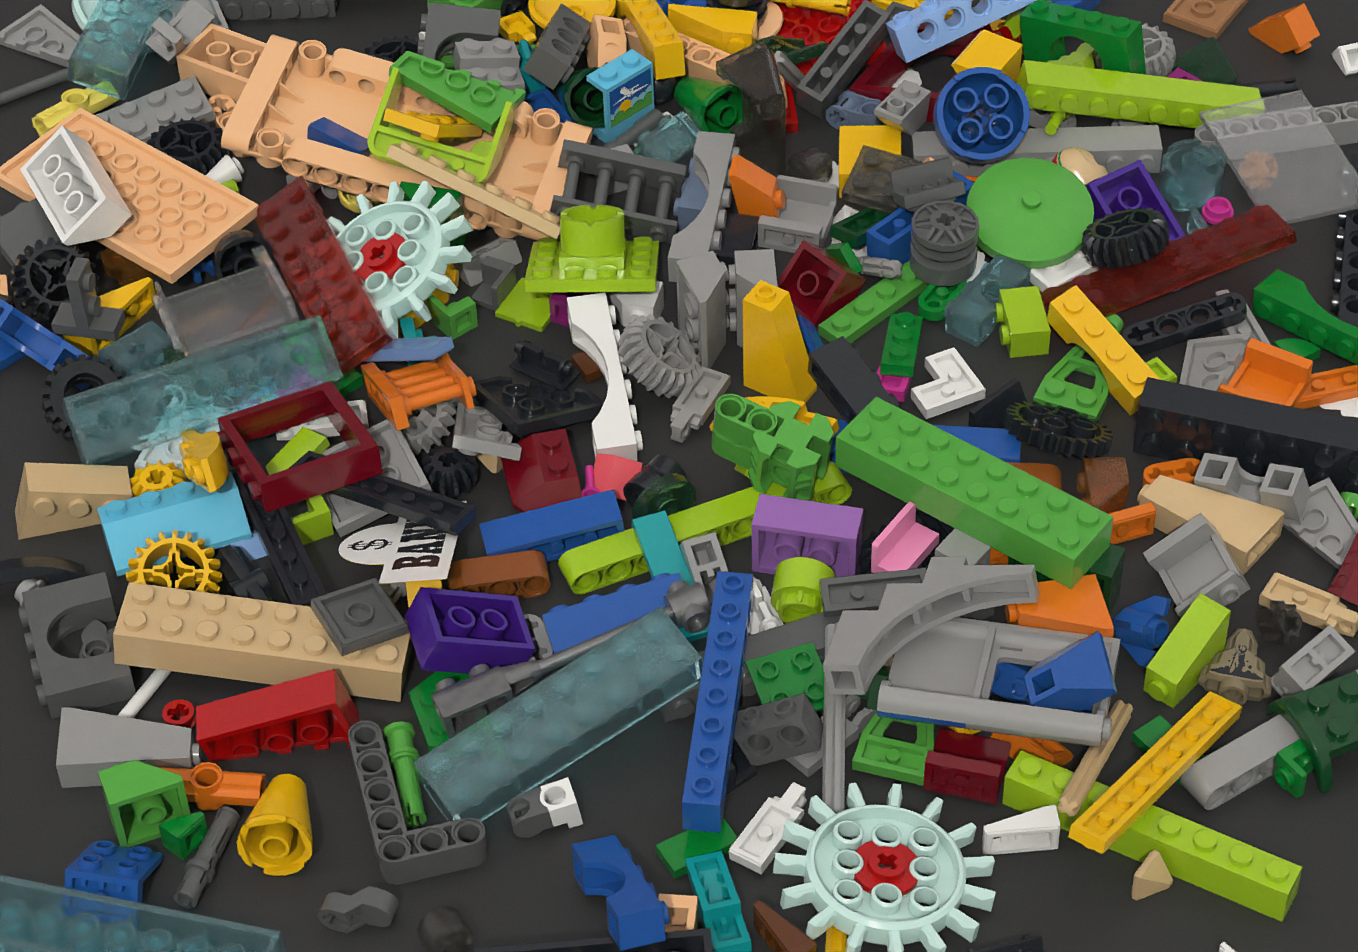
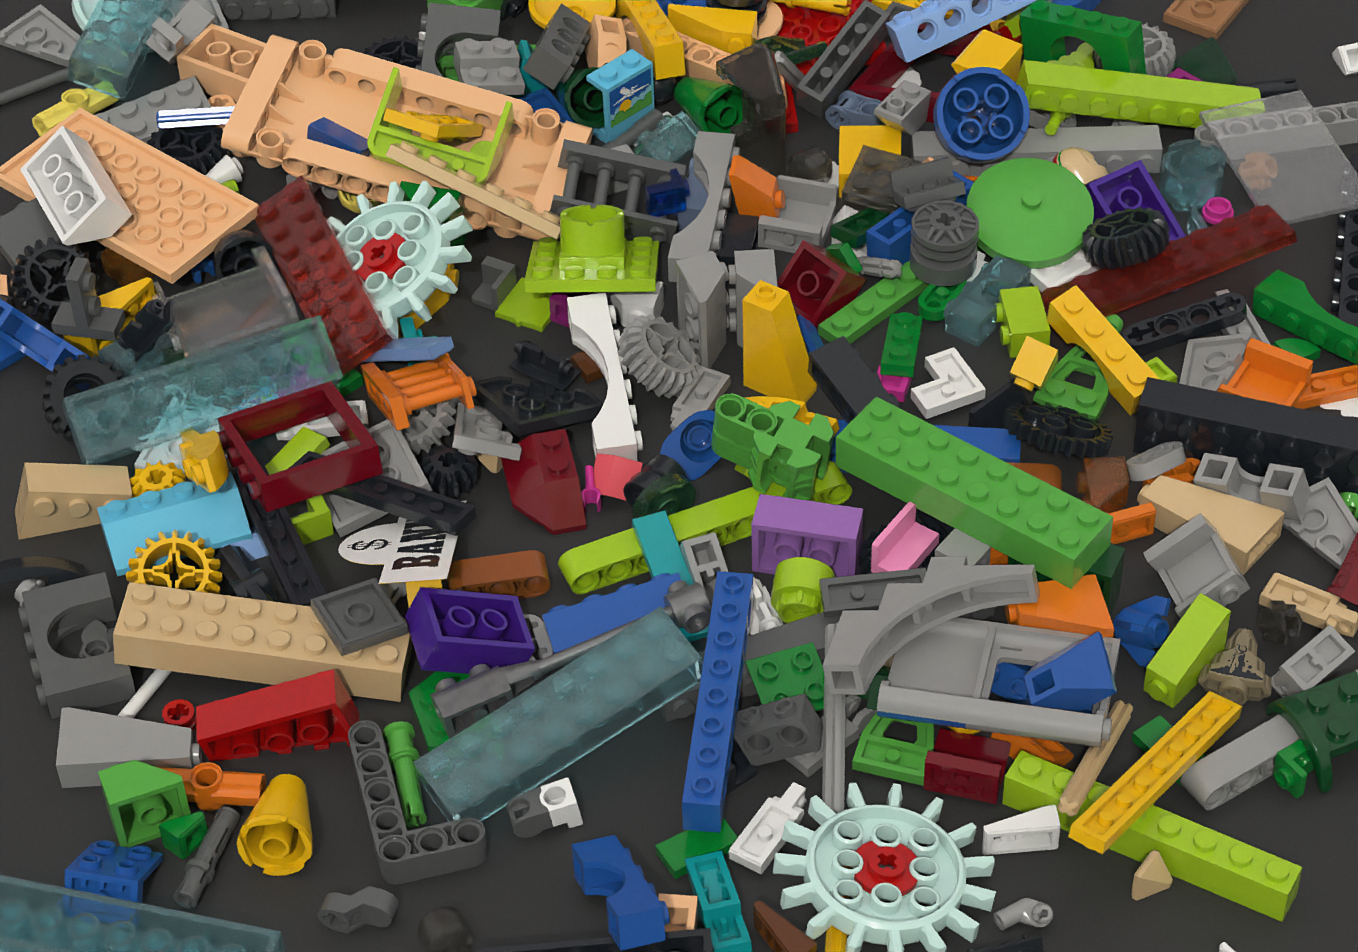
(155, 319): none -> black hinge
(193, 117): none -> axle
(454, 318): bright green panel -> none
(456, 90): bright green wing -> none
(500, 248): light grey slope -> none
(517, 28): yellow plate -> none
(555, 527): blue brick -> none
(667, 196): none -> clear blue bracket
(692, 444): none -> blue piece
(1024, 911): none -> light grey arm
(1034, 364): none -> yellow slope
(1156, 461): none -> light grey beam
(1287, 30): orange slope -> none

